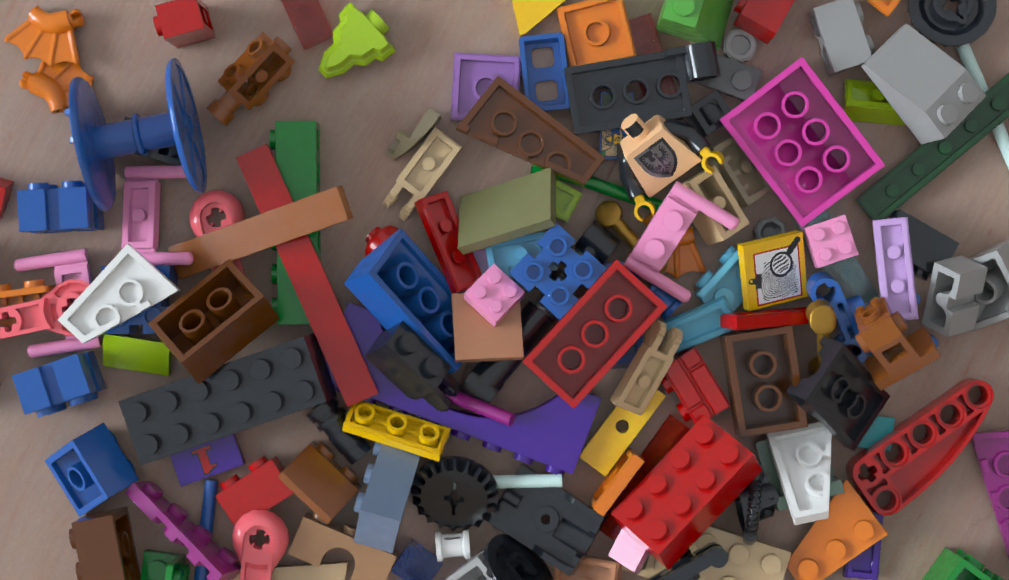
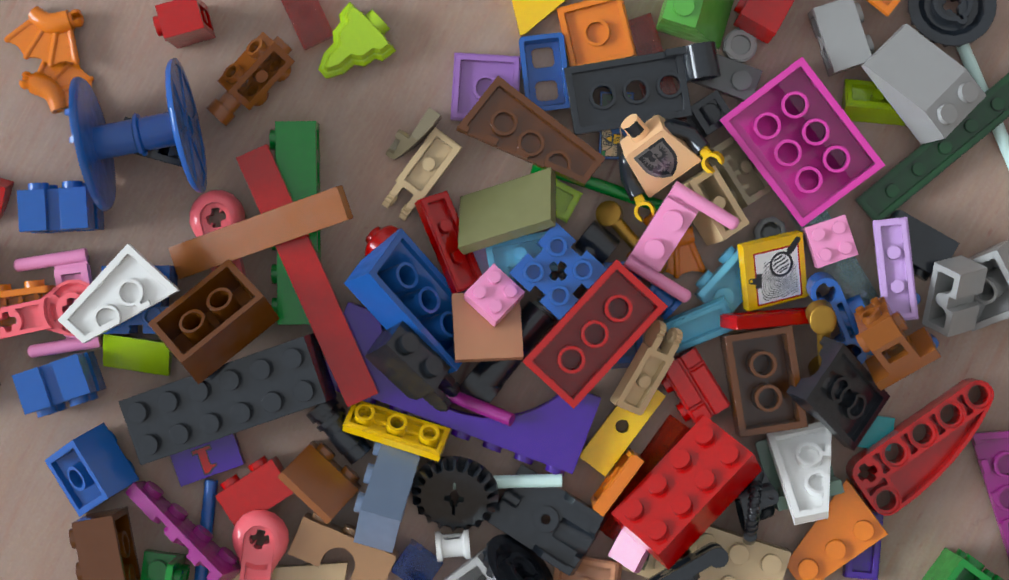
(142, 212): bright pink plate -> none

